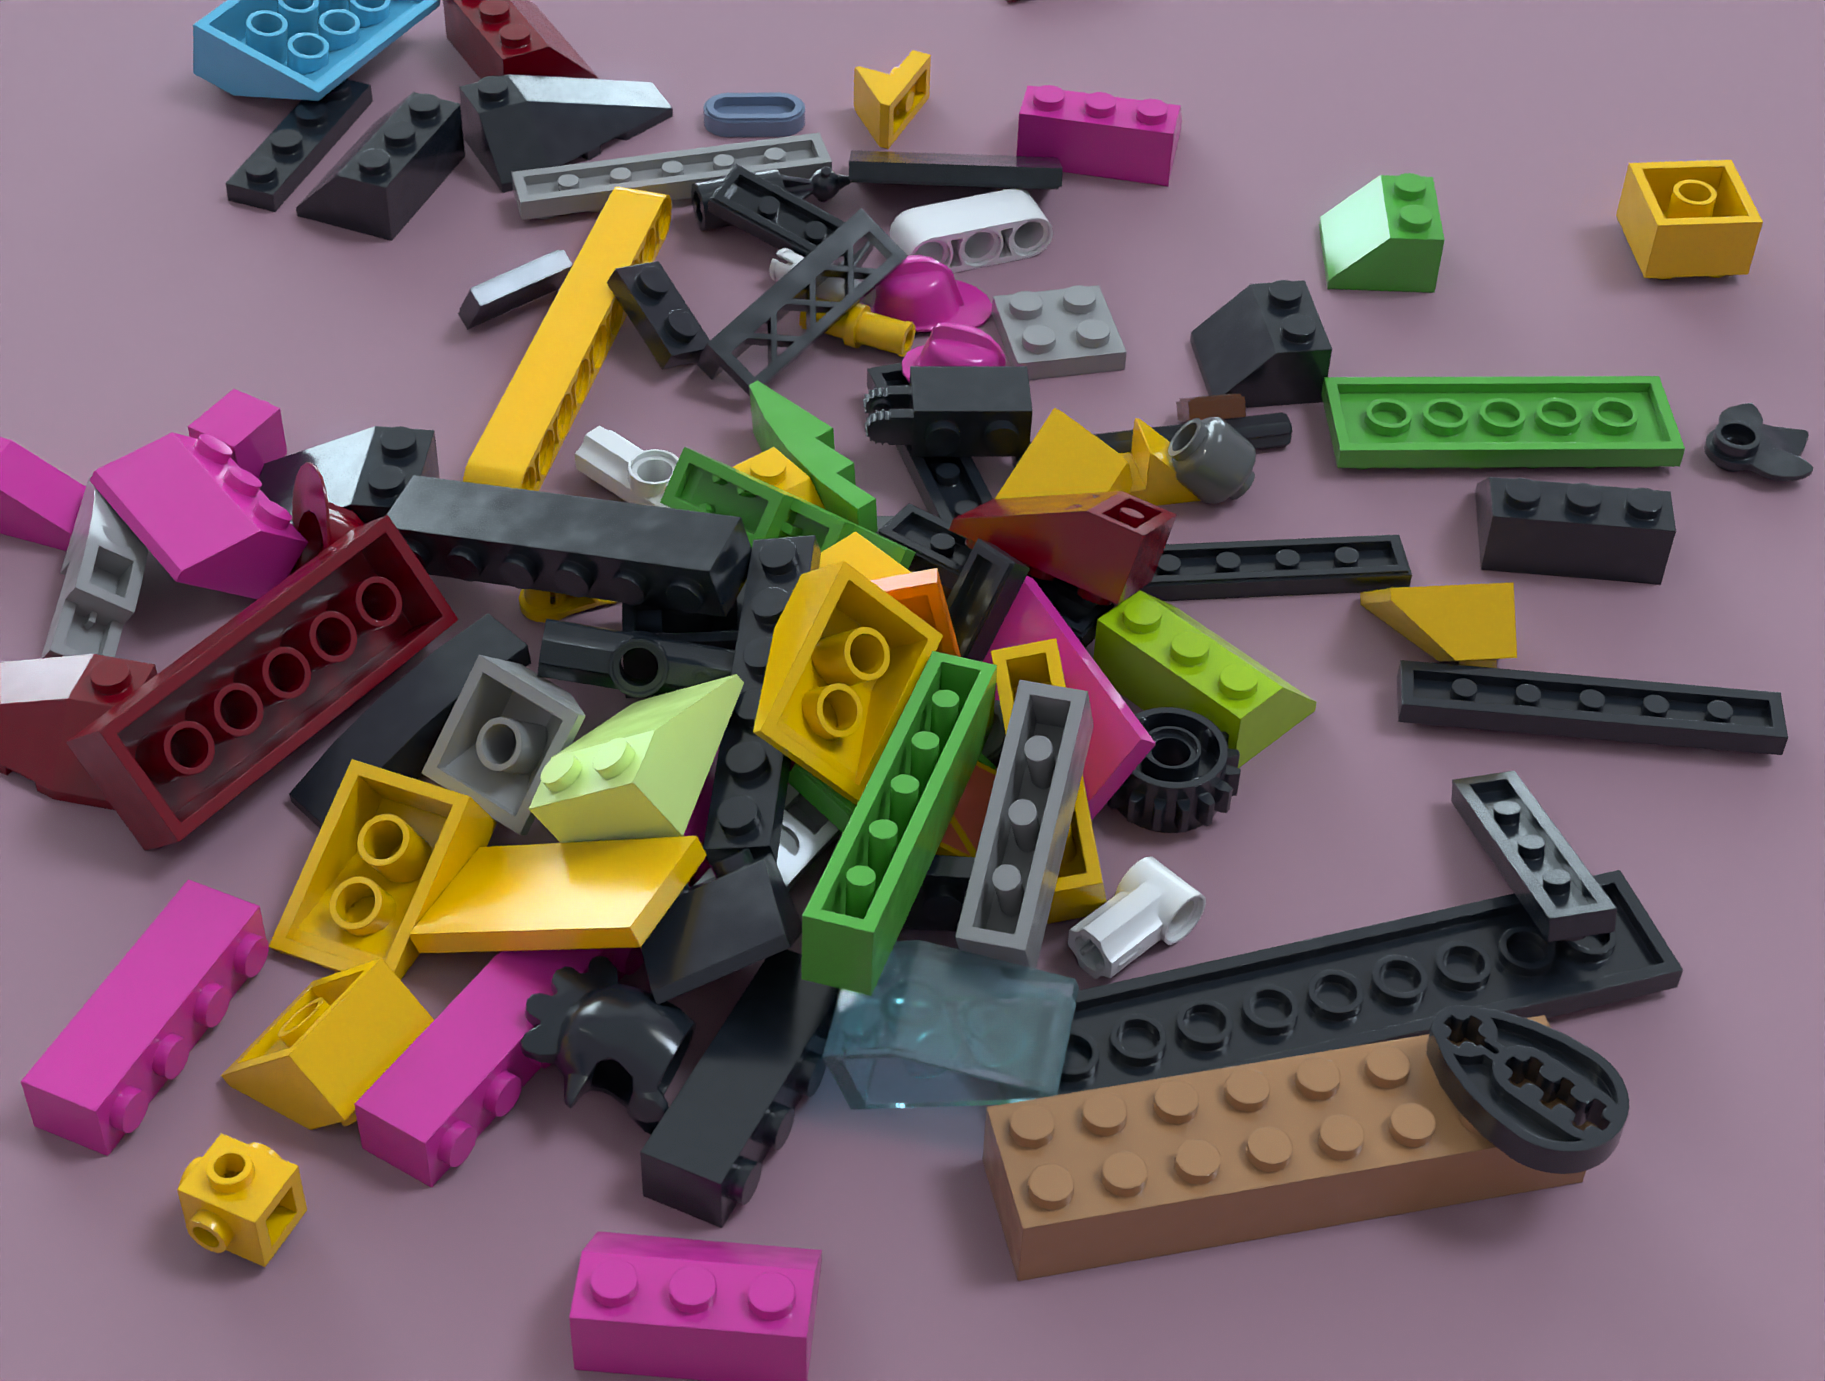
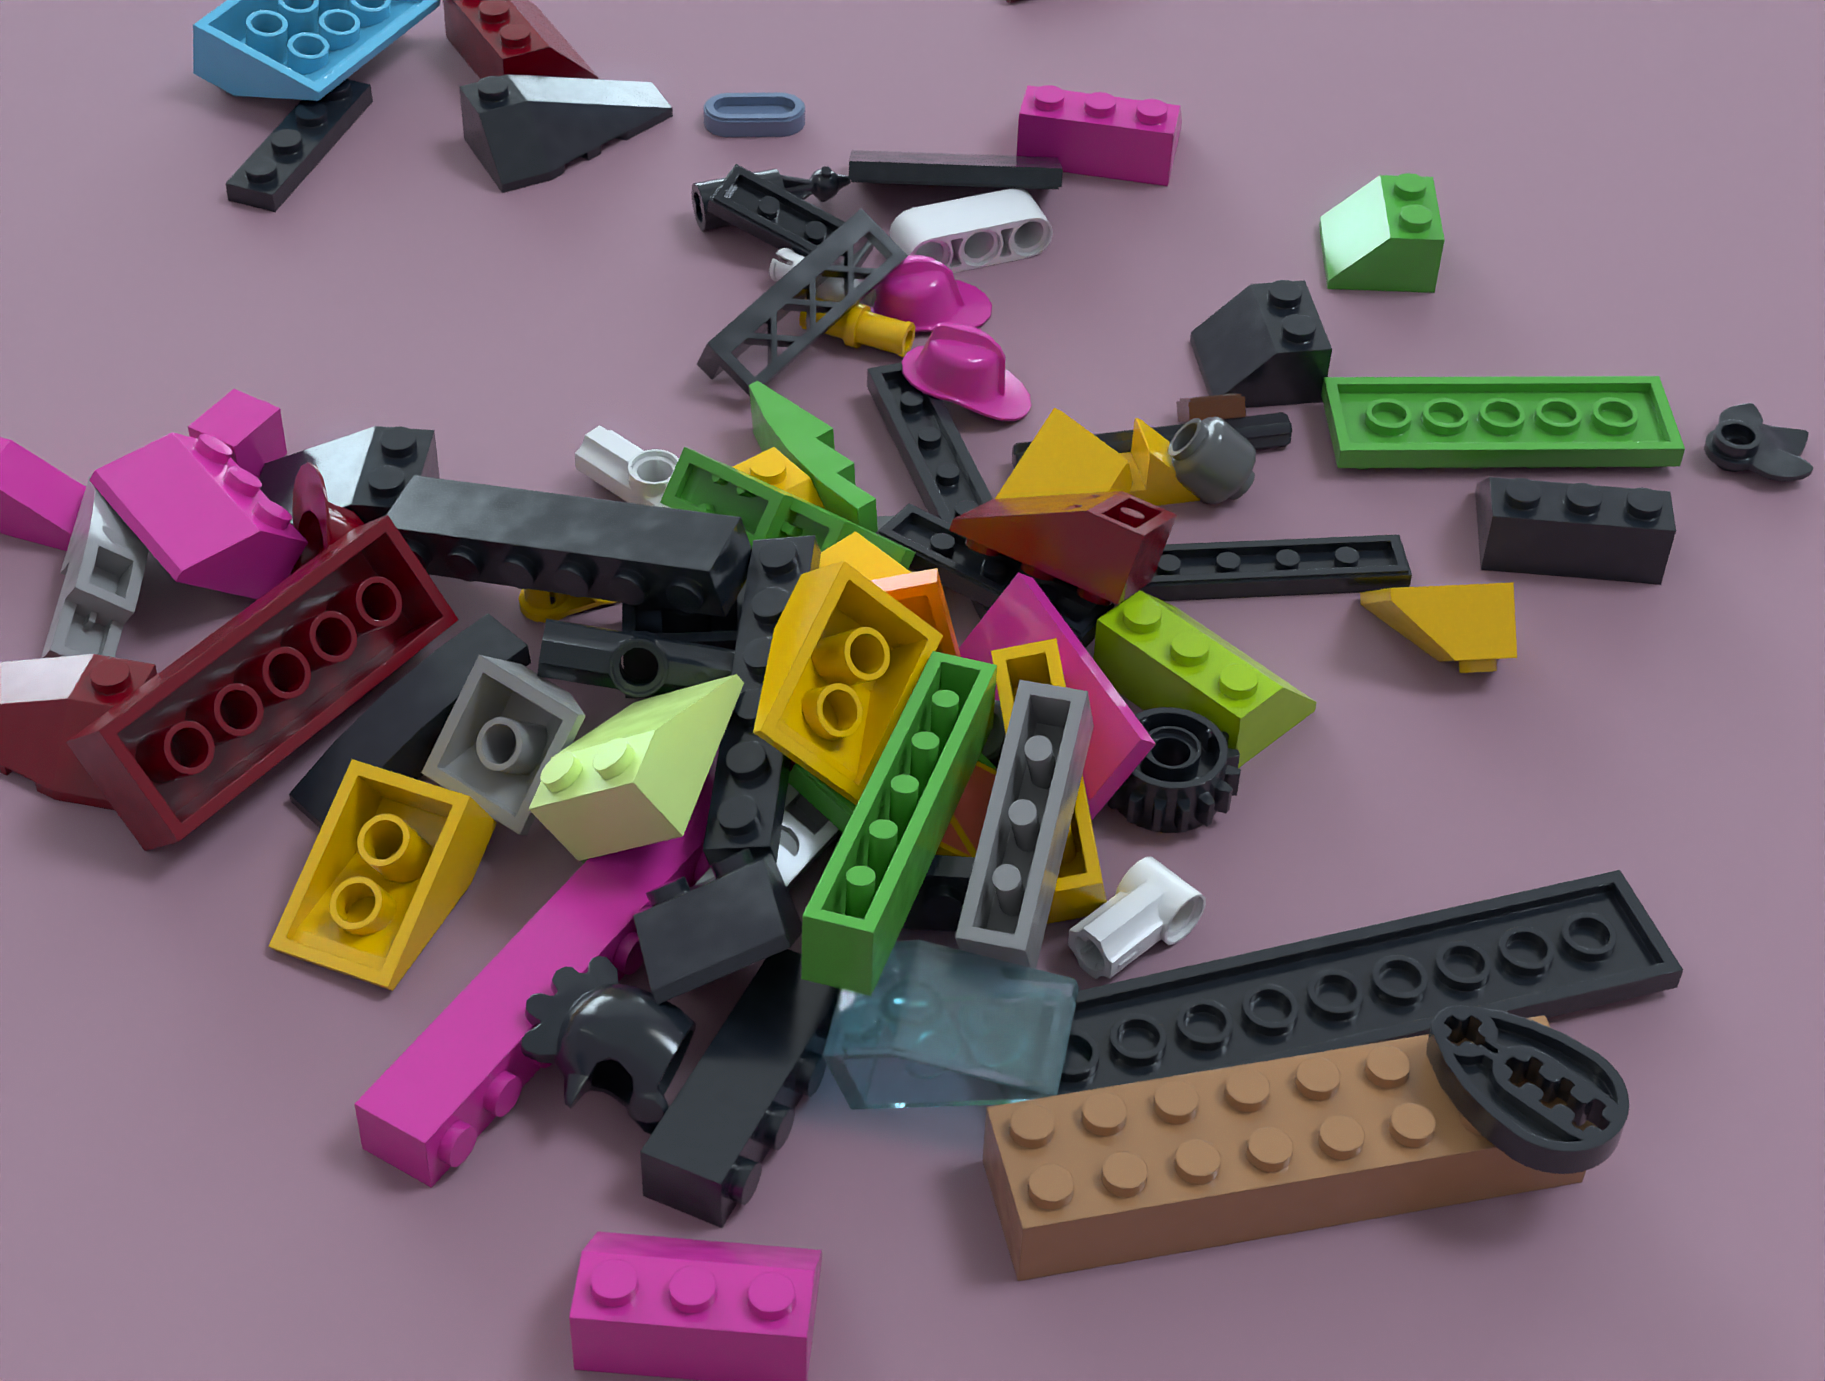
(146, 1018): dark pink brick -> none
(241, 1199): yellow brick -> none
(330, 1045): yellow slope -> none
(390, 169): black slope -> none
(514, 288): tile -> none
(559, 896): yellow tile -> none
(568, 346): yellow beam -> none
(588, 185): light grey plate -> none
(659, 314): black plate -> none
(892, 100): yellow slope -> none
(954, 412): black hinge -> none
(983, 597): black tile -> none
(1059, 332): light grey plate -> none
(1533, 857): black plate -> none
(1591, 707): black plate -> none
(1688, 219): yellow brick -> none

